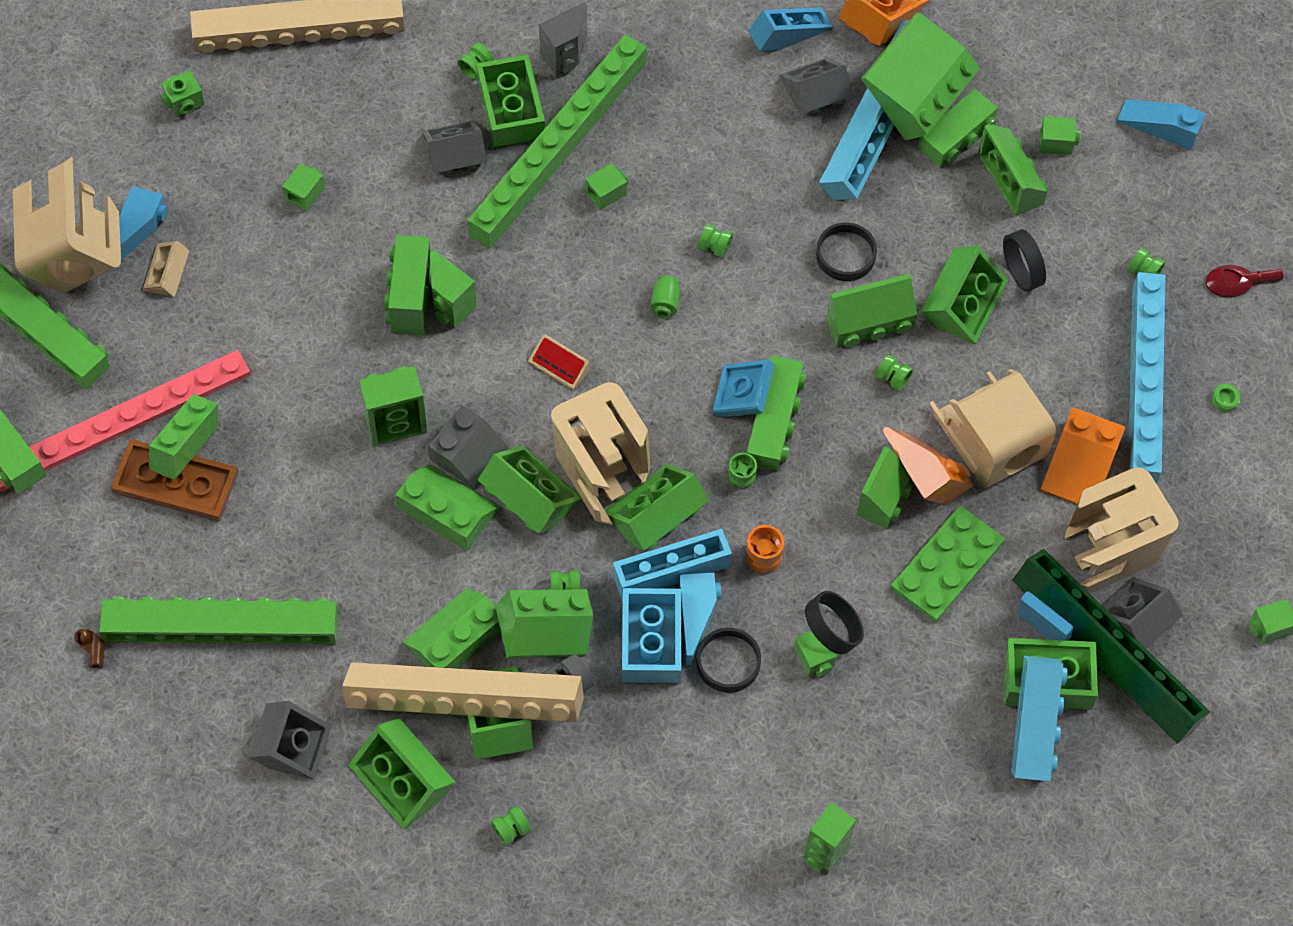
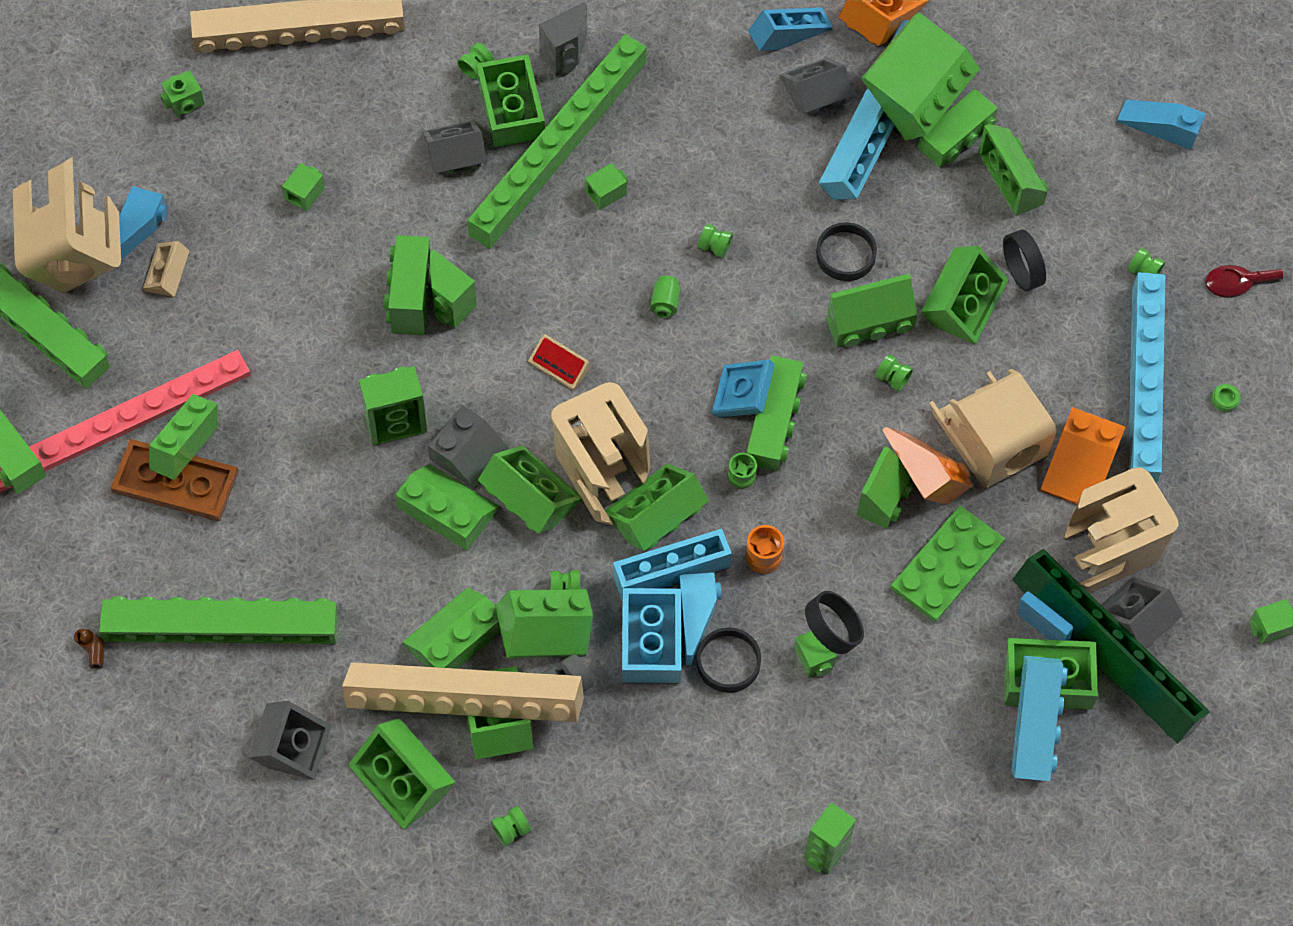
(1058, 135): bright green brick -> none

